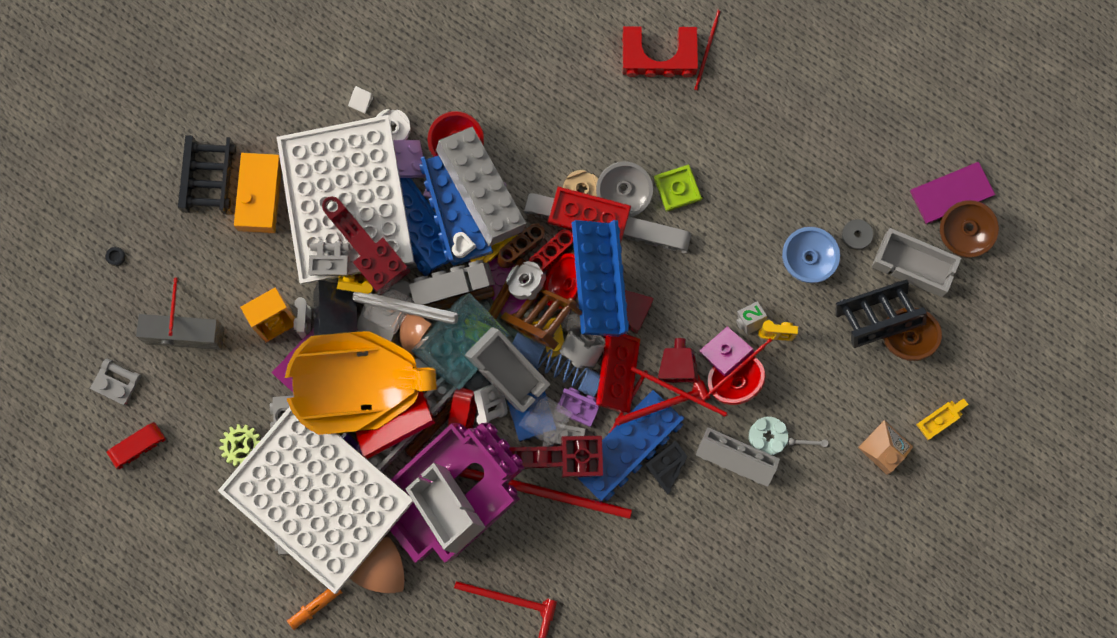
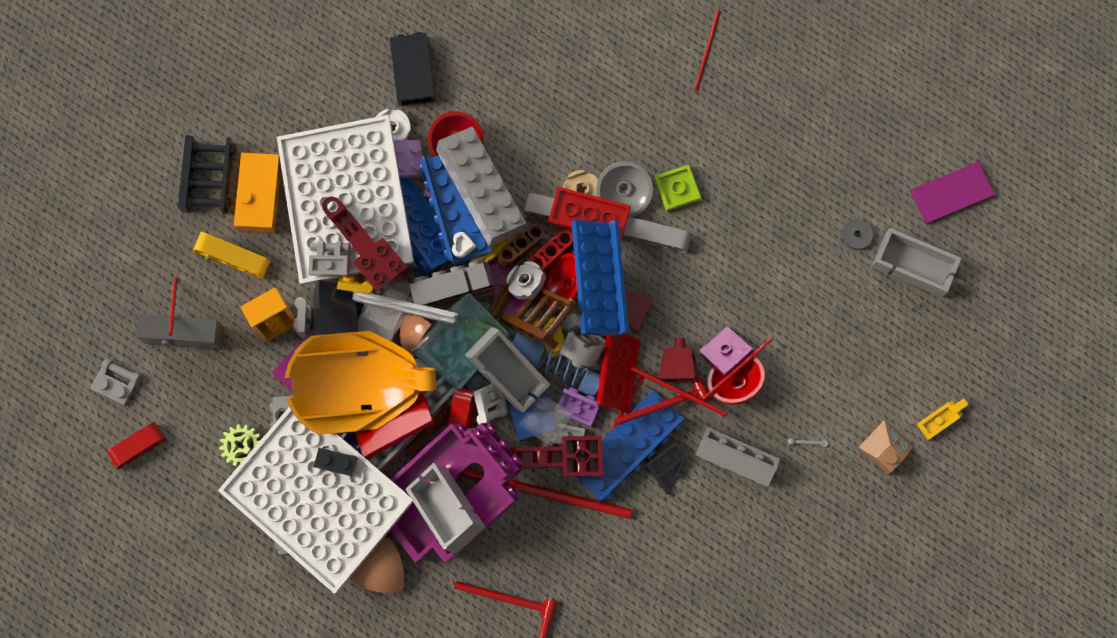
(115, 256): black tile -> none
(231, 255): none -> yellow beam
(313, 607): orange pin -> none
(335, 462): none -> black plate
(360, 99): white slope -> none
(412, 69): none -> black brick
(638, 63): red arch -> none
(751, 318): light grey brick -> none
(761, 427): light aqua plate -> none
(784, 332): yellow plate -> none
(819, 246): medium blue dish -> none
(881, 329): black fence -> none
(925, 343): reddish brown dish -> none
(964, 241): reddish brown dish -> none

